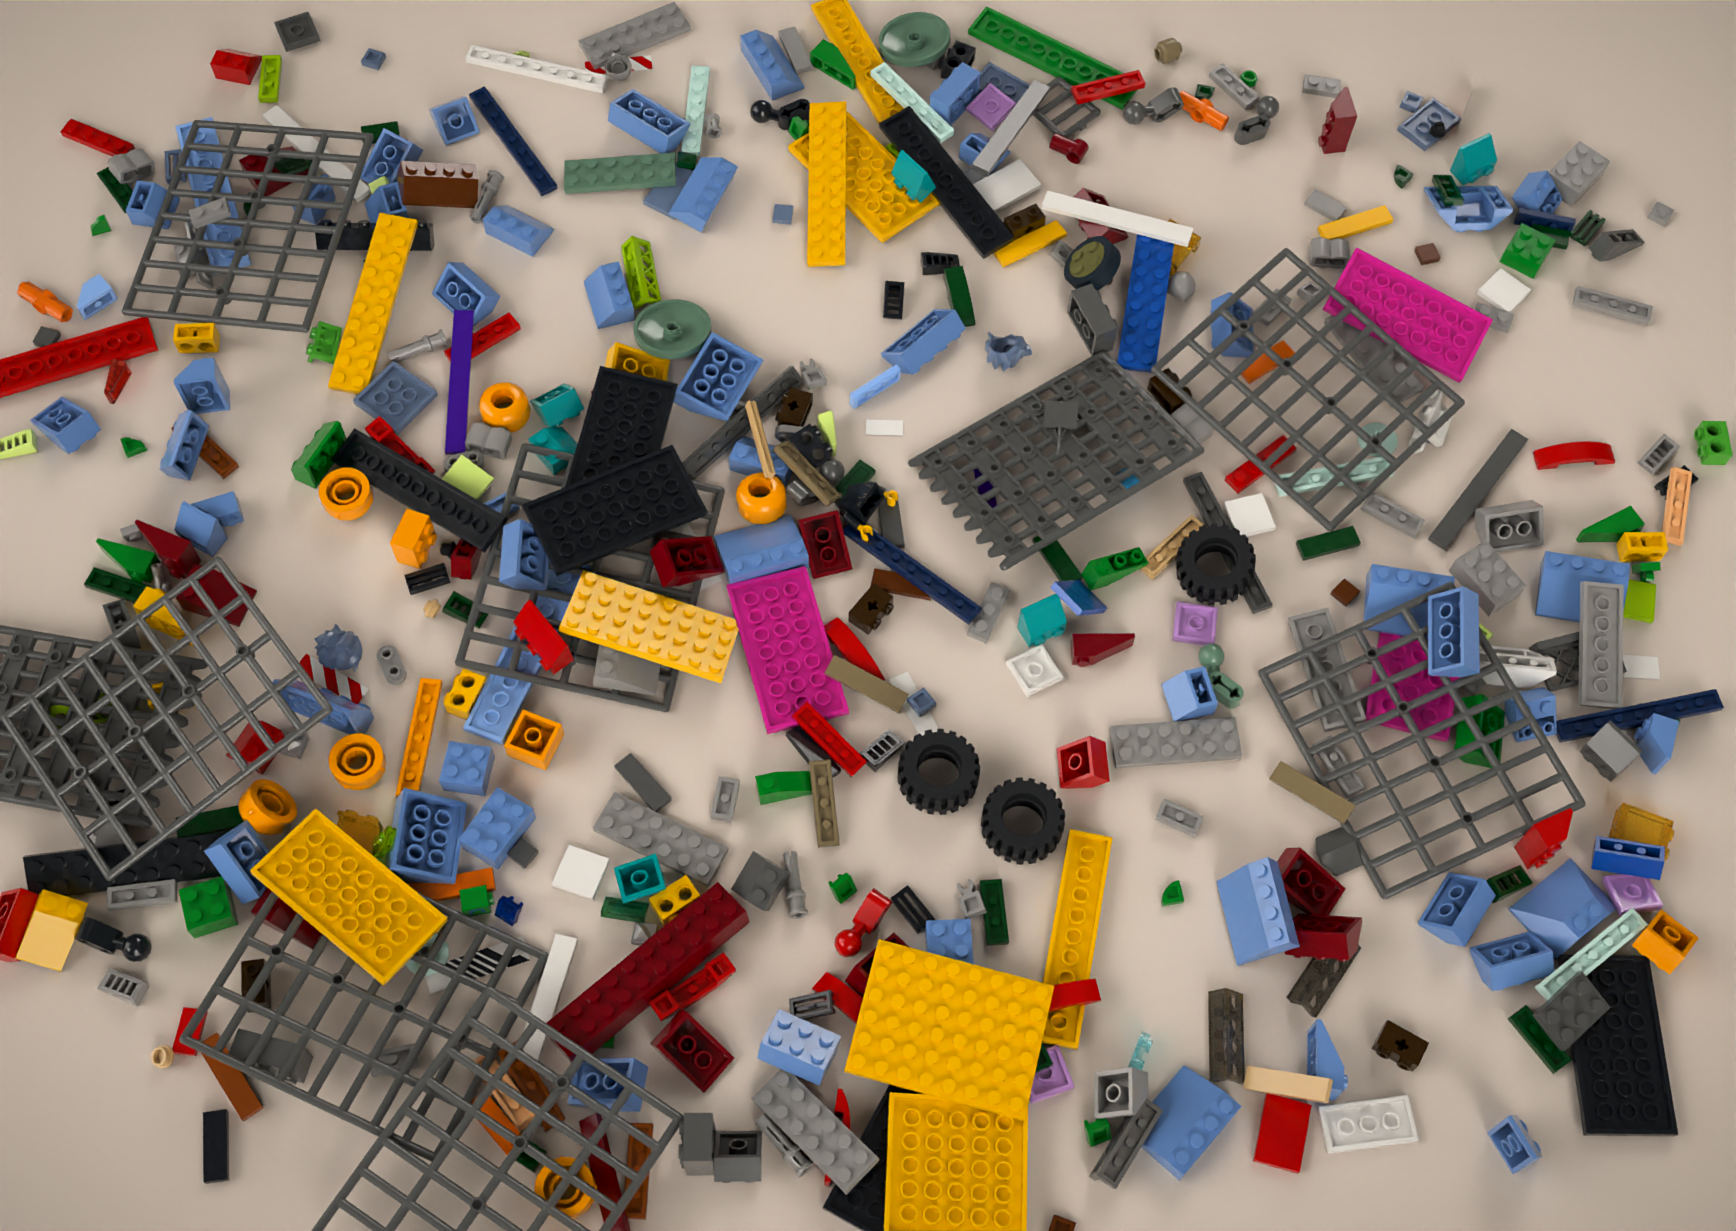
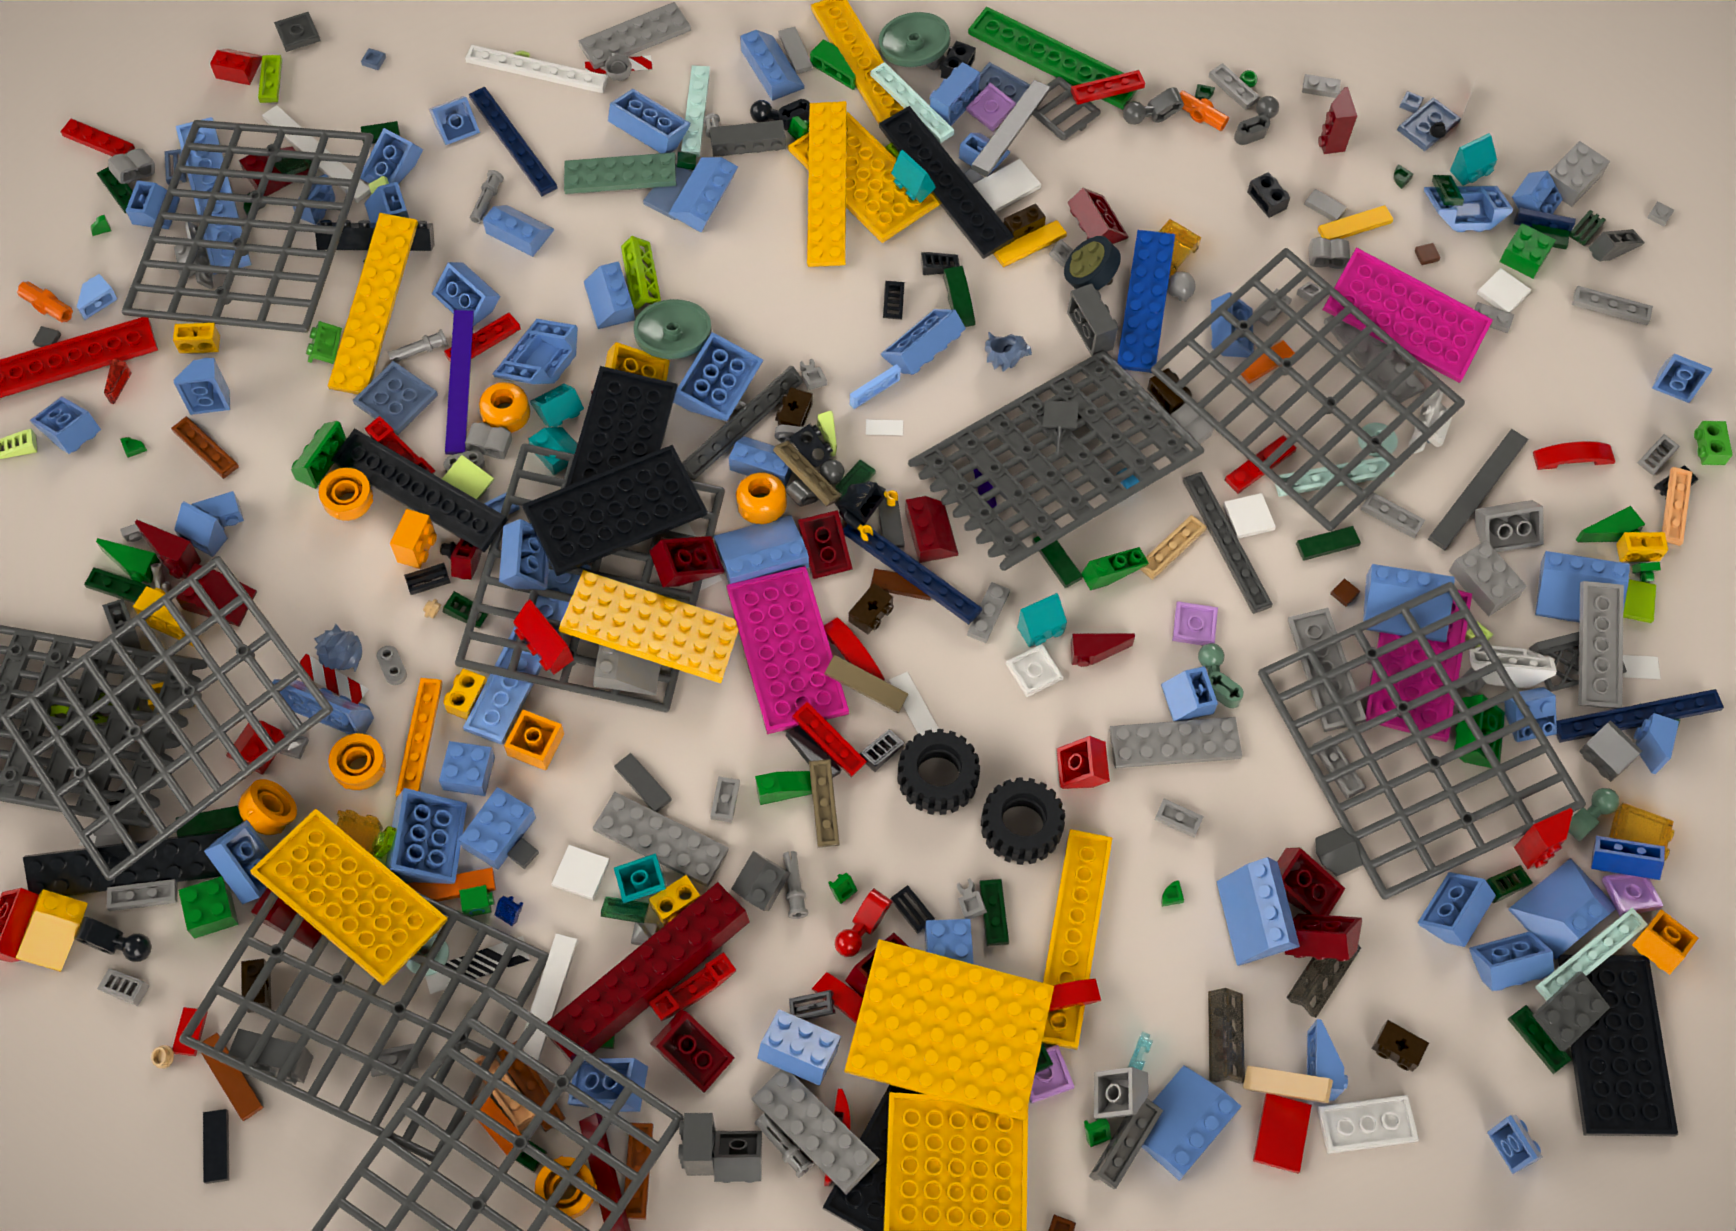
(184, 446): medium blue slope -> none
(209, 213): light grey plate -> none
(438, 184): reddish brown slope -> none
(540, 353): none -> medium blue slope
(748, 138): none -> dark grey brick
(760, 439): tan axle -> none
(783, 214): sand blue tile -> none
(921, 702): sand blue tile -> none
(930, 529): none -> dark red slope
(1072, 149): dark red piece -> none
(1078, 597): blue tile -> none
(1117, 218): white tile -> none
(1168, 50): dark tan head -> none
(1215, 540): black tyre -> none
(1268, 194): none -> black brick
(1312, 792): dark tan tile -> none
(1453, 633): medium blue slope -> none
(1584, 821): none -> sand green beam
(1681, 377): none -> medium blue slope

